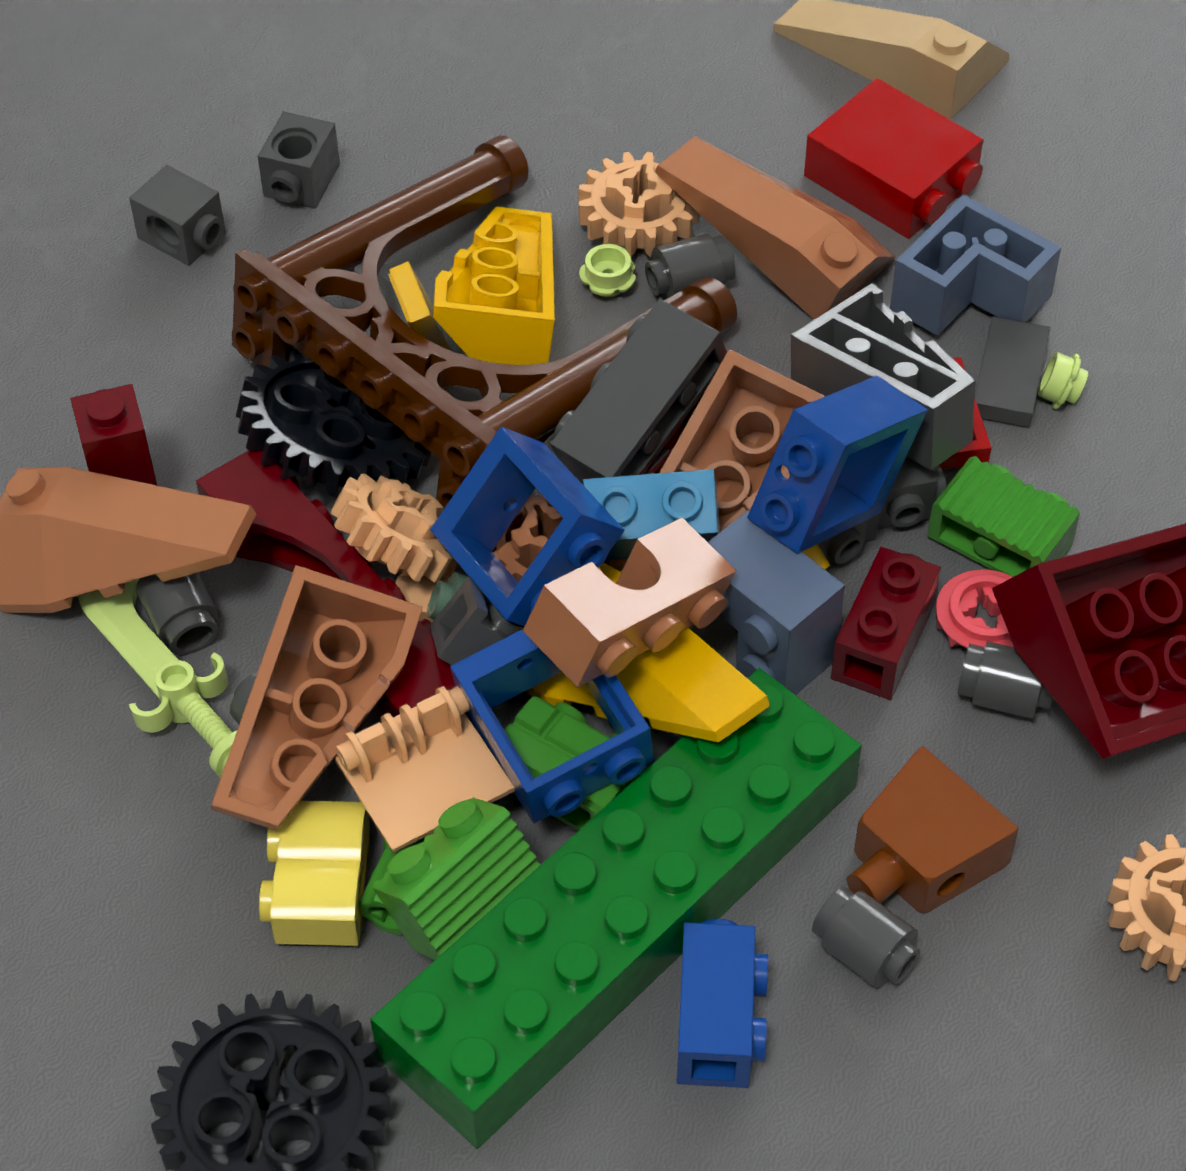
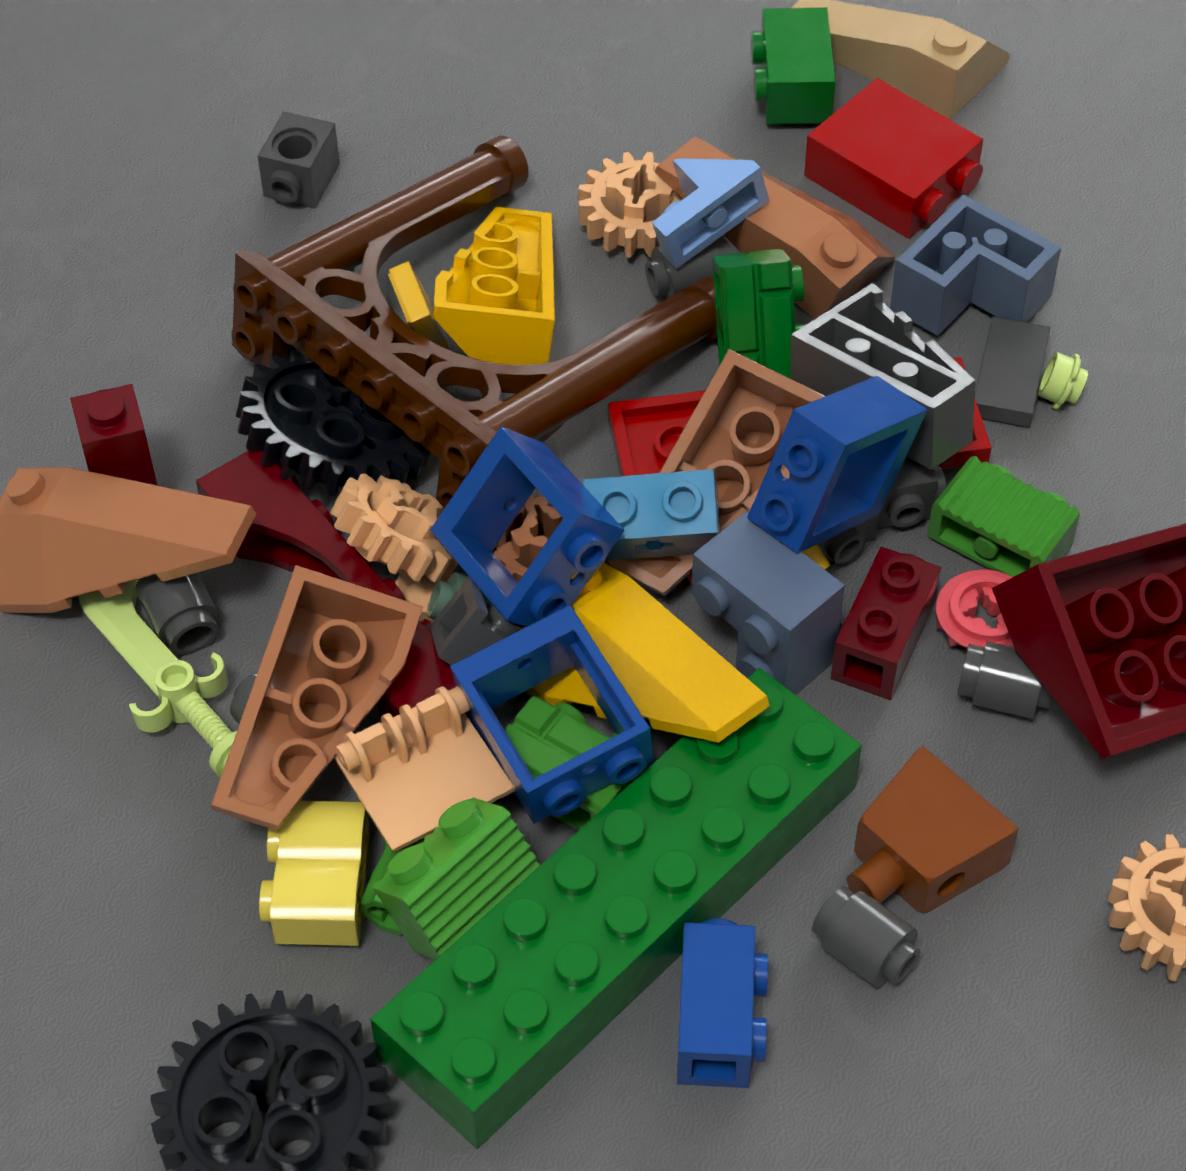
(178, 215): dark grey brick -> none
(601, 625): nougat arch -> none
(608, 270): yellowish green plate -> none
(641, 396): dark grey wedge -> none
(716, 200): none -> light blue slope
(757, 306): none -> green brick
(795, 65): none -> green brick

